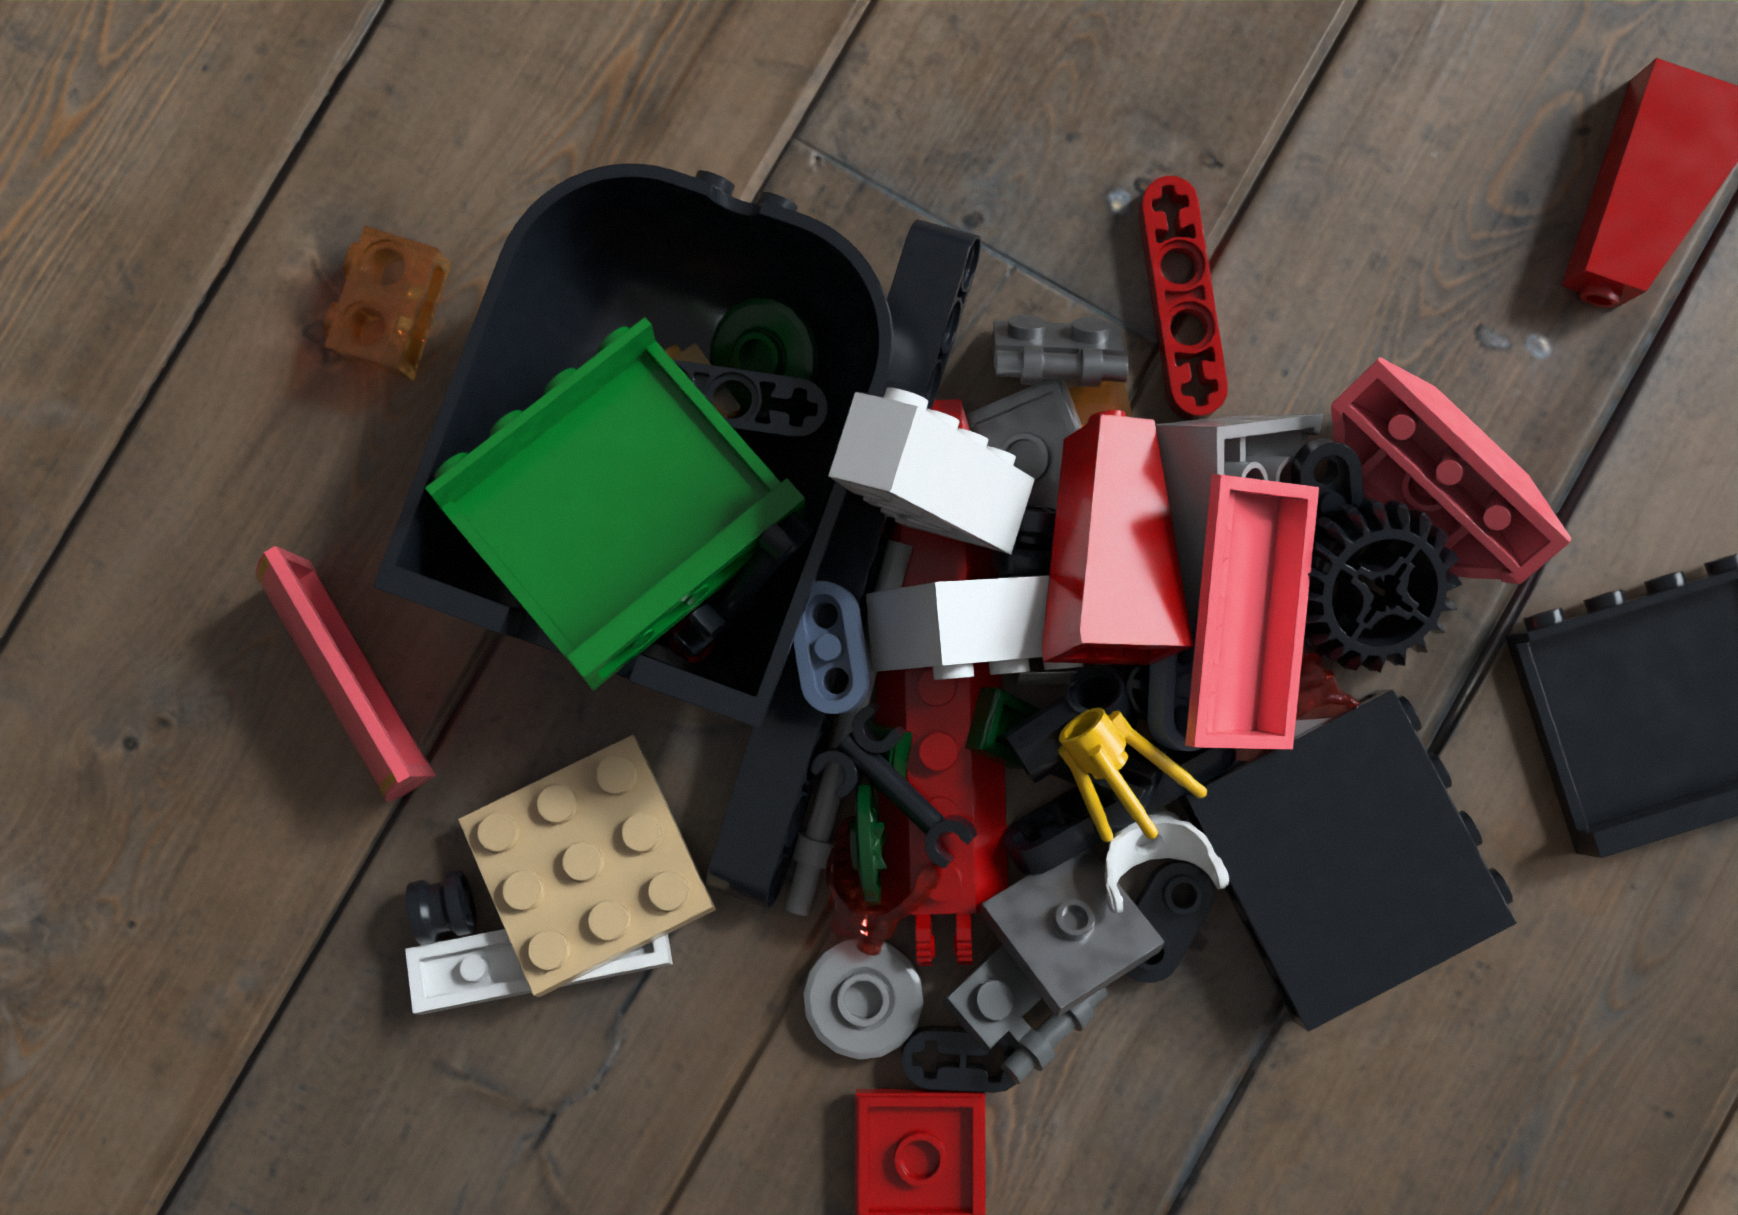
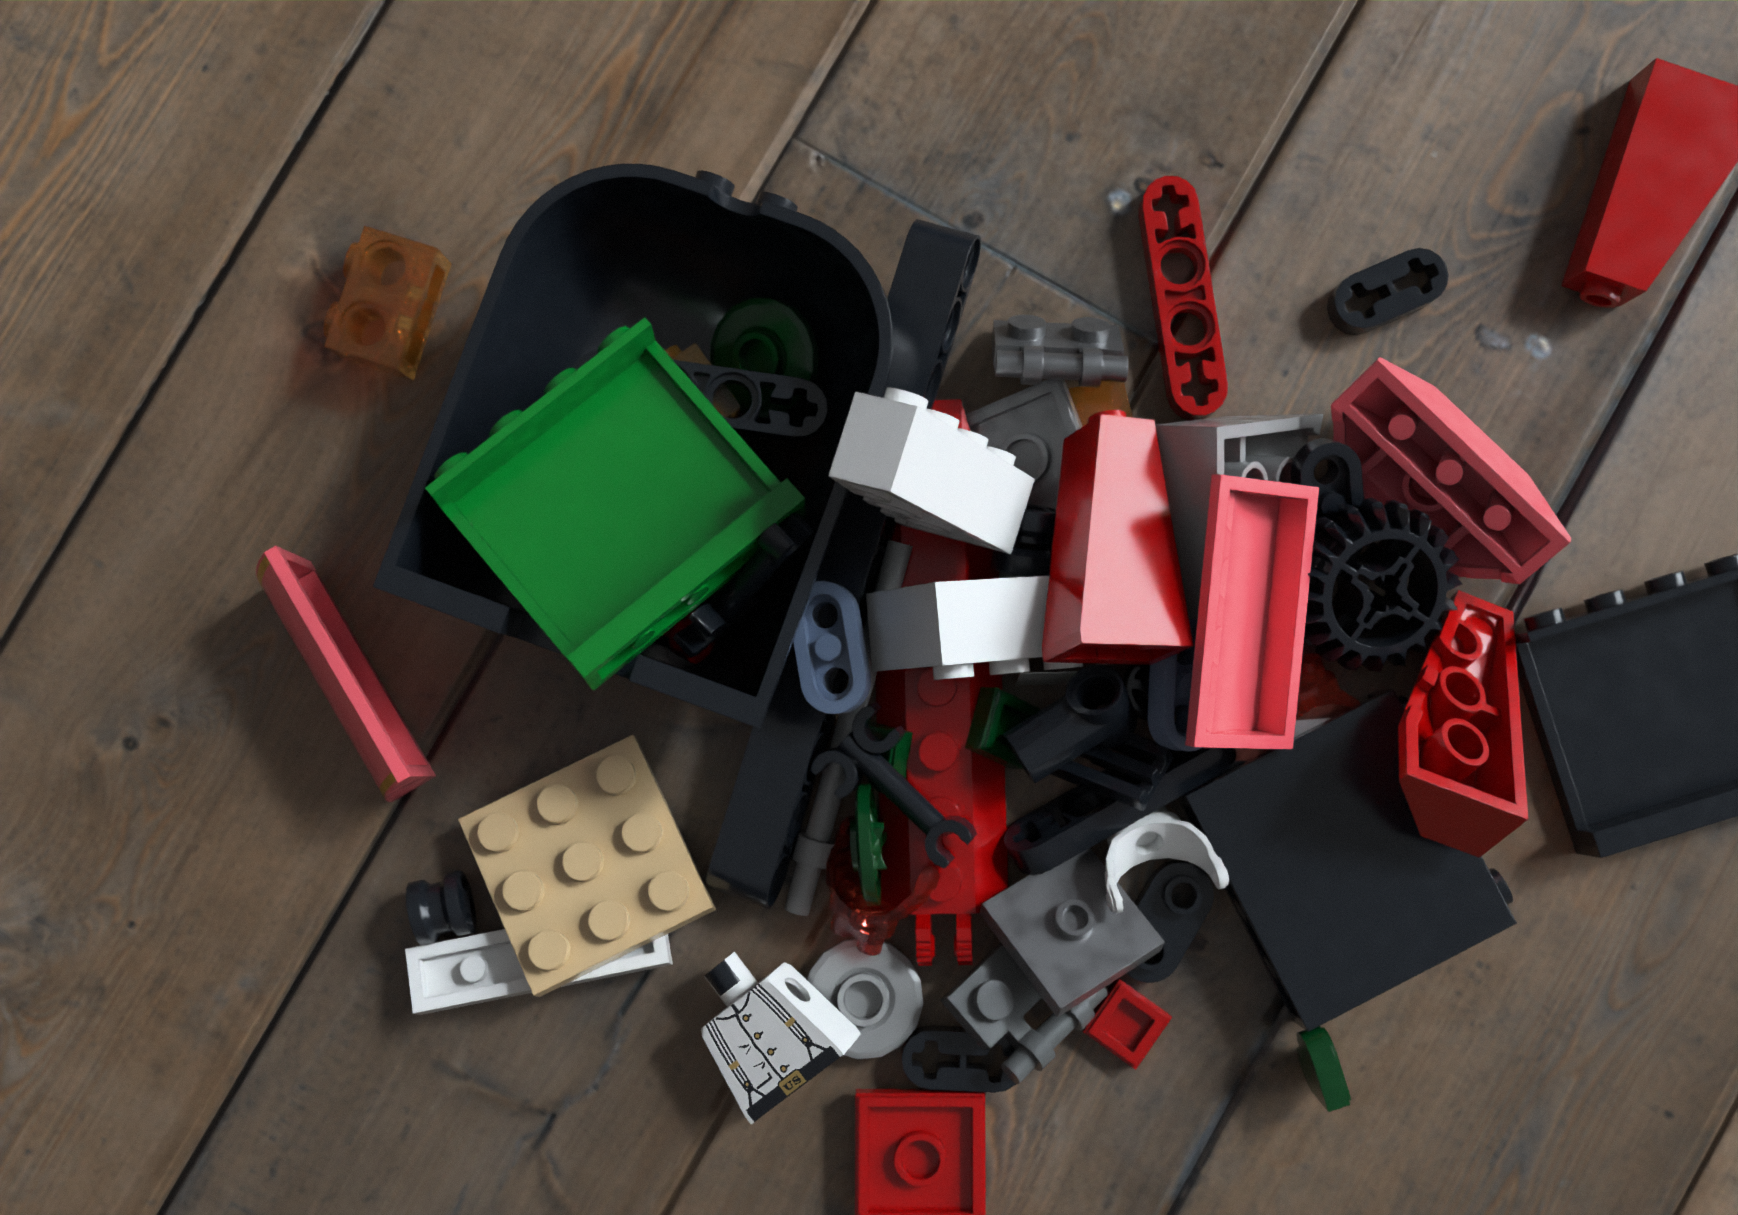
(771, 1033): none -> white torso
(1097, 746): yellow plant -> none
(1127, 1023): none -> red tile
(1322, 1068): none -> dark green tile
(1382, 278): none -> black beam
(1465, 732): none -> red wedge

